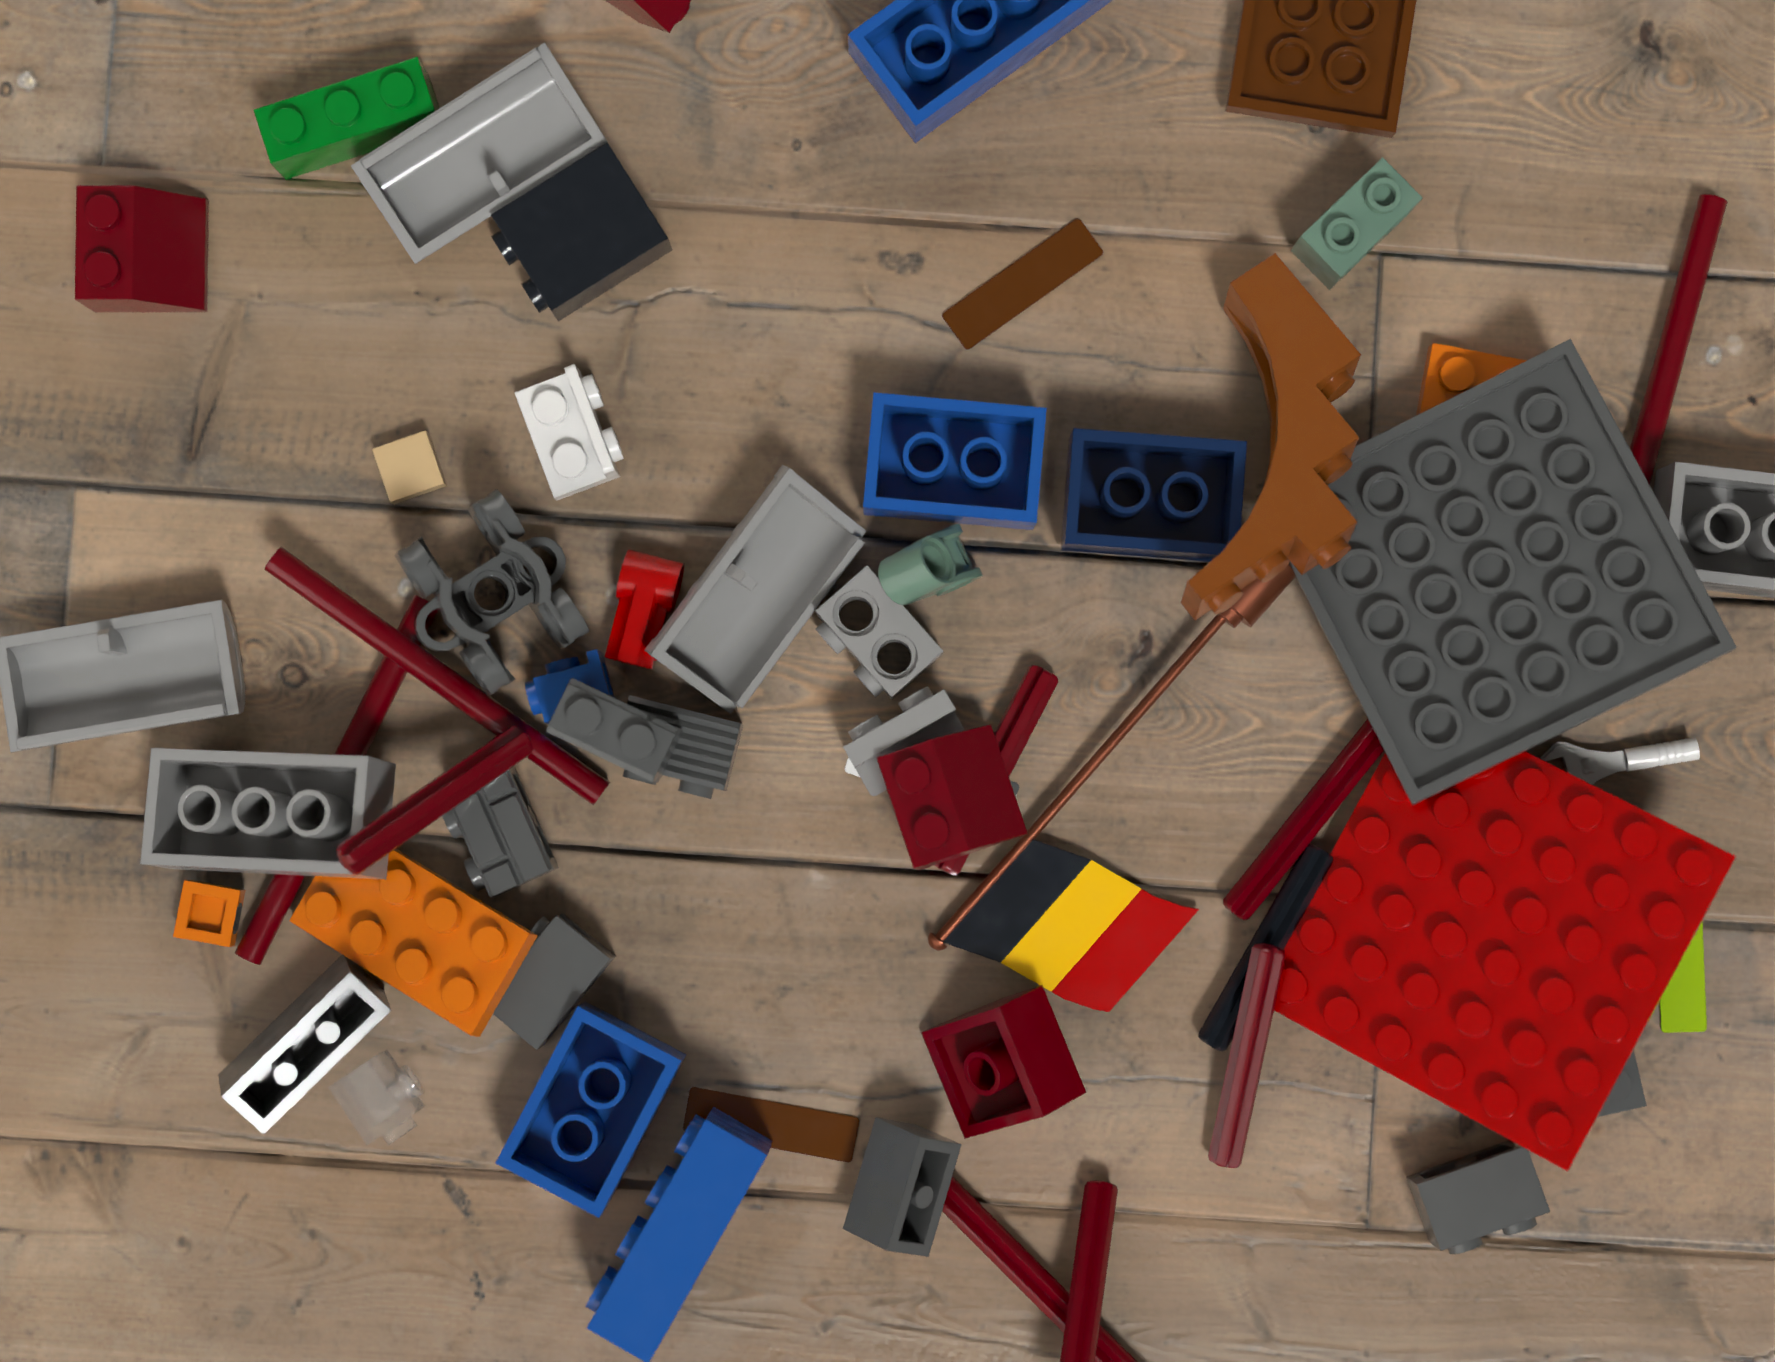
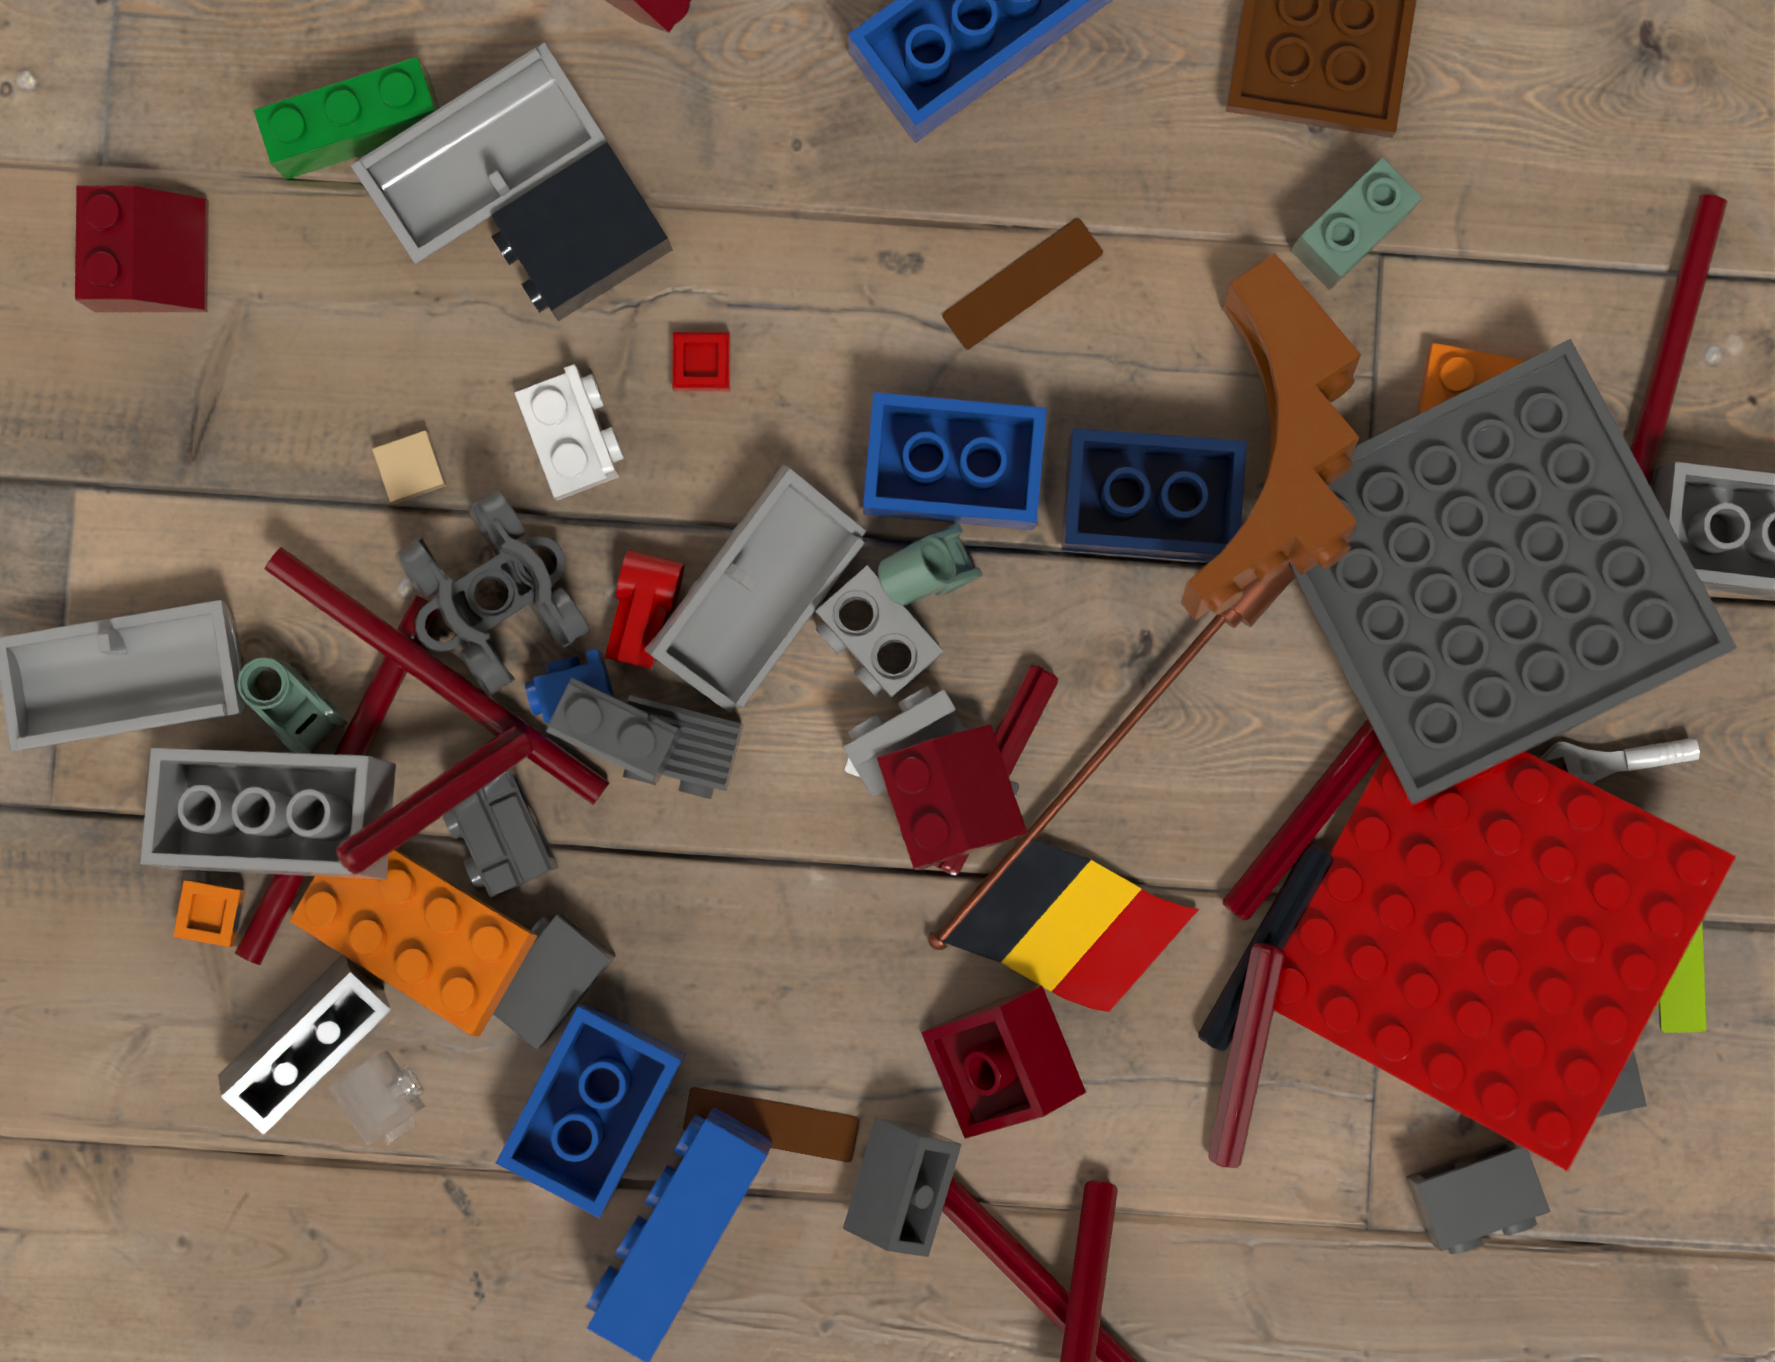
(292, 708): none -> sand green piece
(701, 361): none -> red tile

